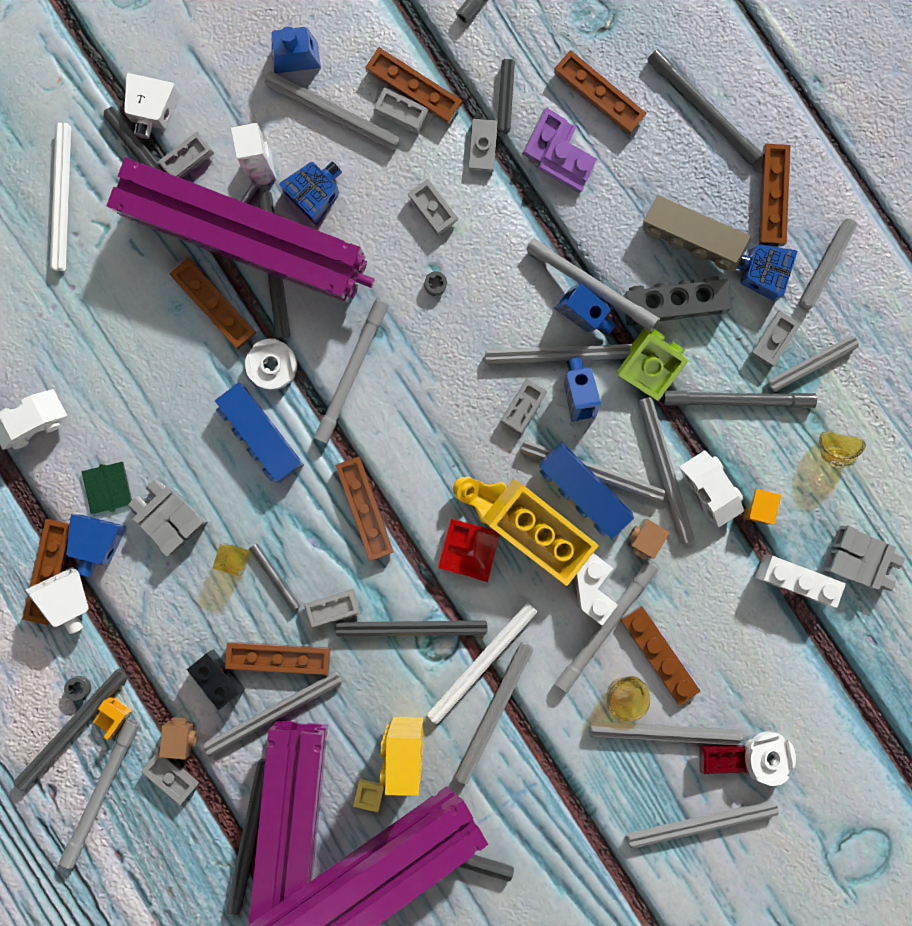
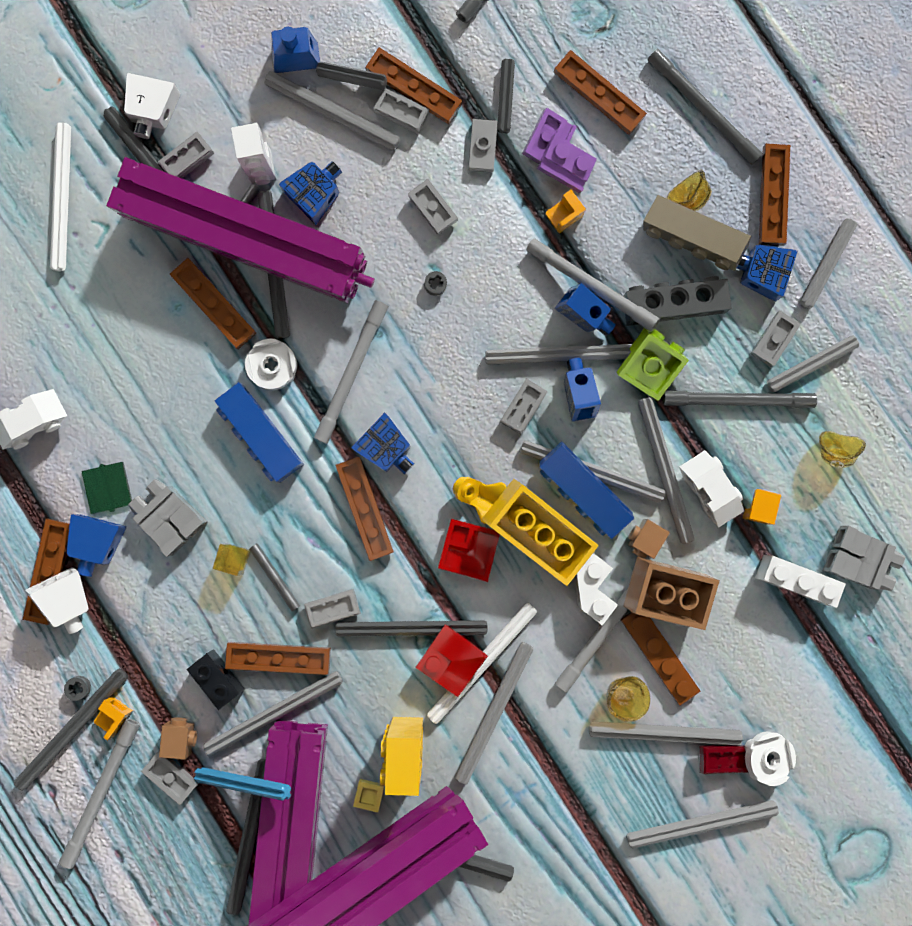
(243, 783): none -> dark azure axle
(351, 75): none -> dark grey axle
(384, 446): none -> torso
(451, 660): none -> red plate
(566, 211): none -> light orange panel
(671, 593): none -> medium nougat brick
(692, 192): none -> clear yellow helmet

